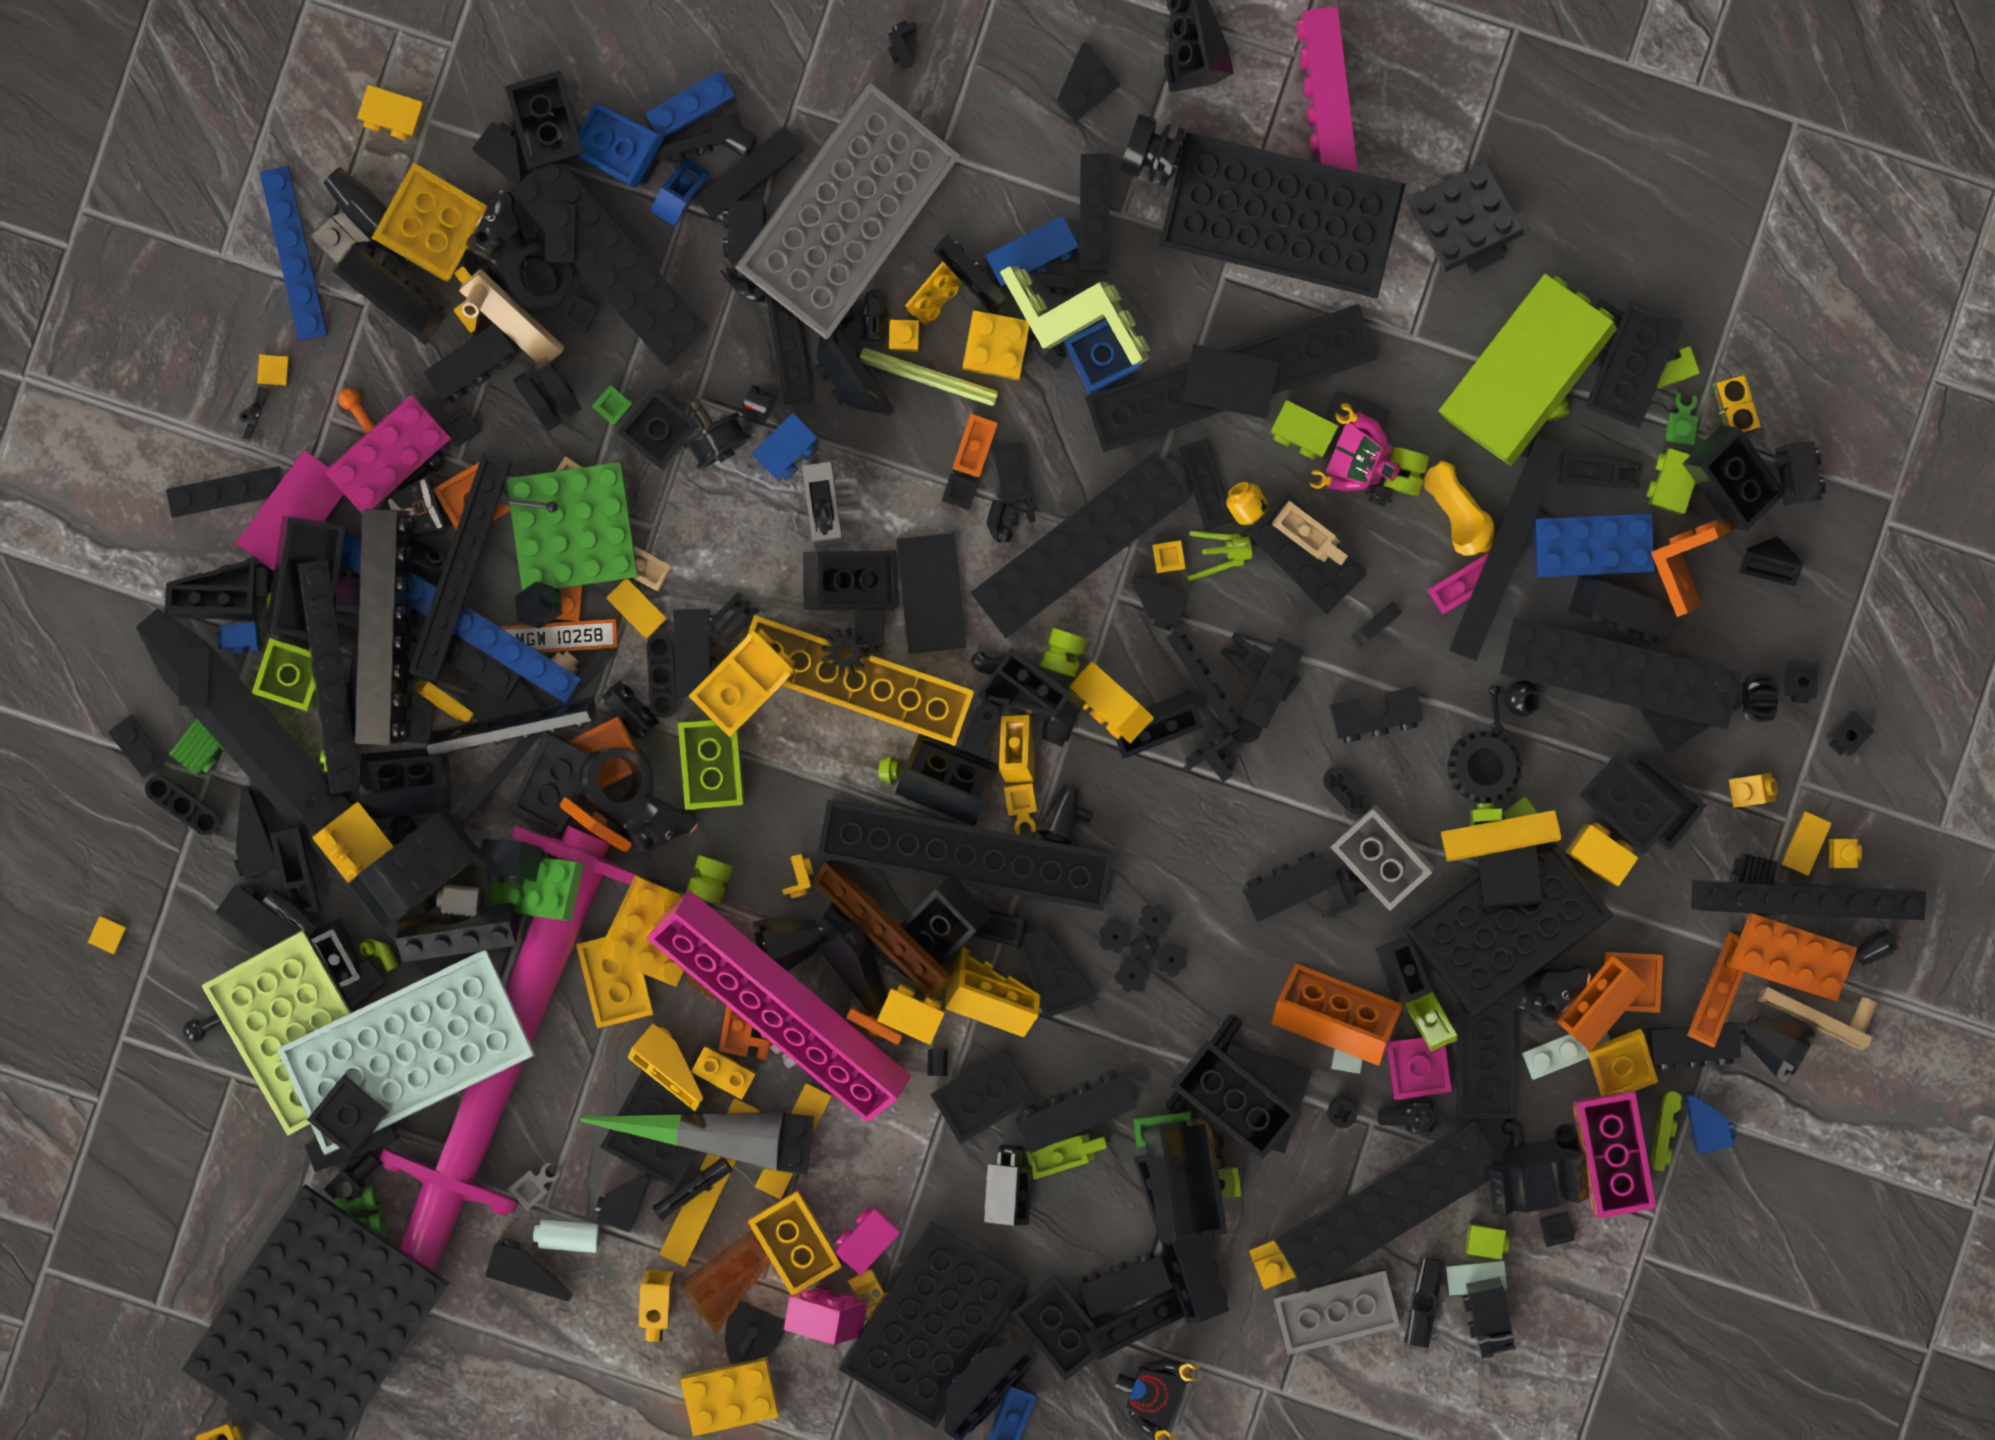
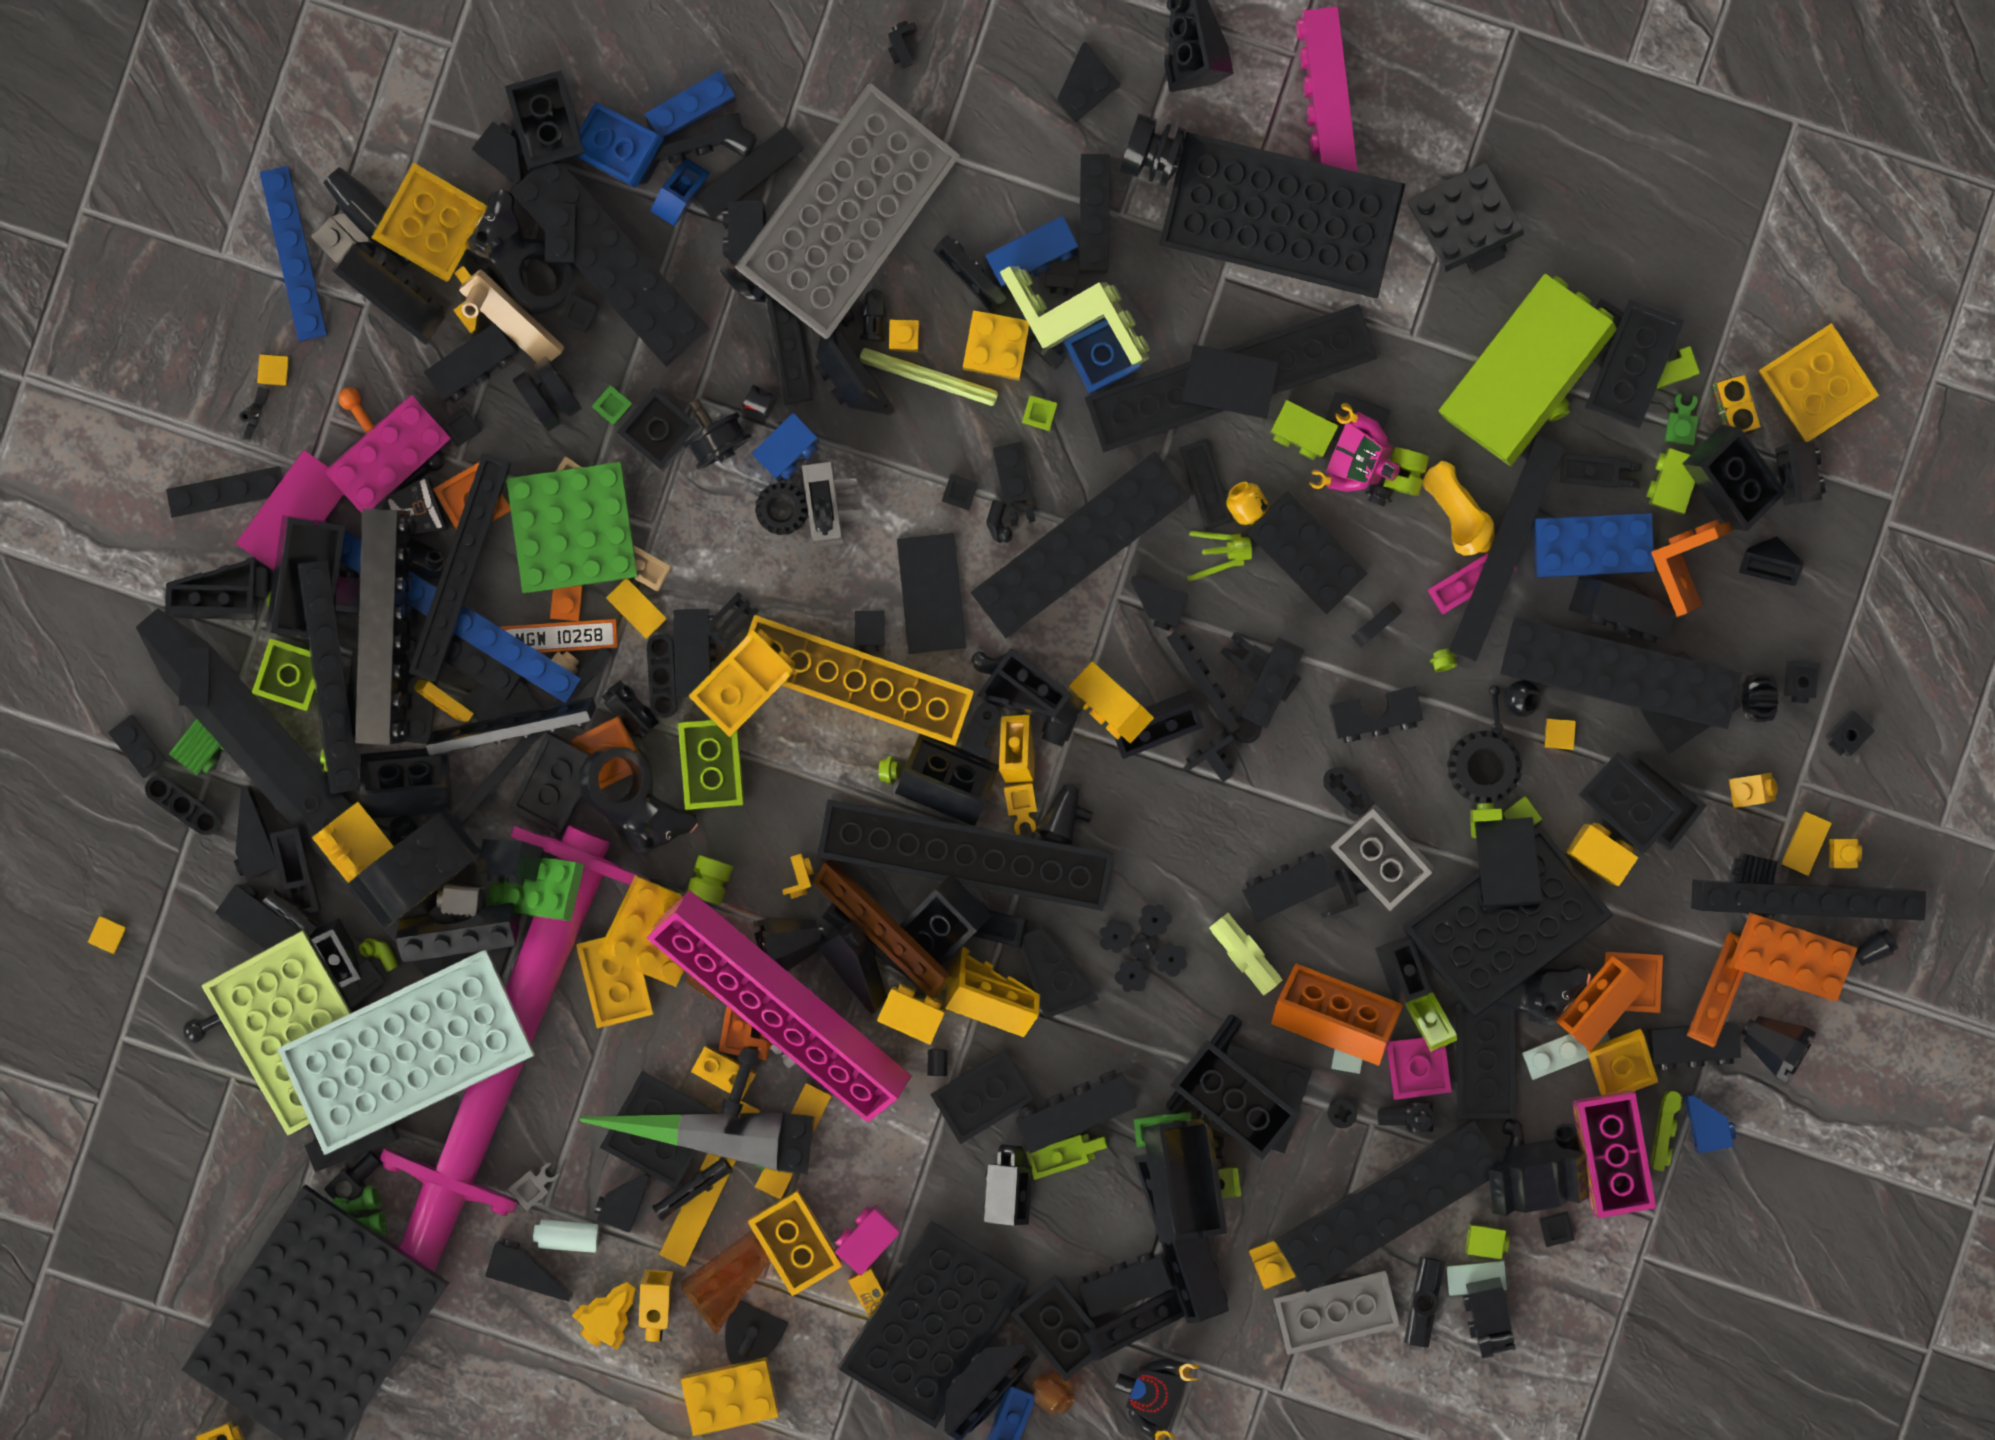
(239, 637): blue brick -> none
(348, 1115): black tile -> none
(391, 112): yellow brick -> none
(505, 500): black hinge -> none
(538, 605): black brick -> none
(596, 824): orange plate -> none
(606, 1316): none -> yellow rock
(664, 1062): yellow slope -> none
(732, 1106): none -> black bar
(764, 502): none -> black tyre
(825, 1315): dark pink brick -> none
(849, 580): black slope -> none
(853, 646): black gear -> none
(873, 1027): orange plate -> none
(933, 294): yellow hinge -> none
(975, 446): orange plate -> none
(1039, 413): none -> lime plate
(1053, 1393): none -> clear orange head
(1063, 652): lime wheel -> none
(1168, 557): yellow plate -> none
(1245, 954): none -> yellowish green piece
(1308, 533): tan hinge -> none
(1444, 660): none -> lime plate
(1501, 835): yellow tile -> none
(1559, 734): none -> yellow tile
(1818, 383): none -> yellow plate
(1852, 1034): tan piece -> none

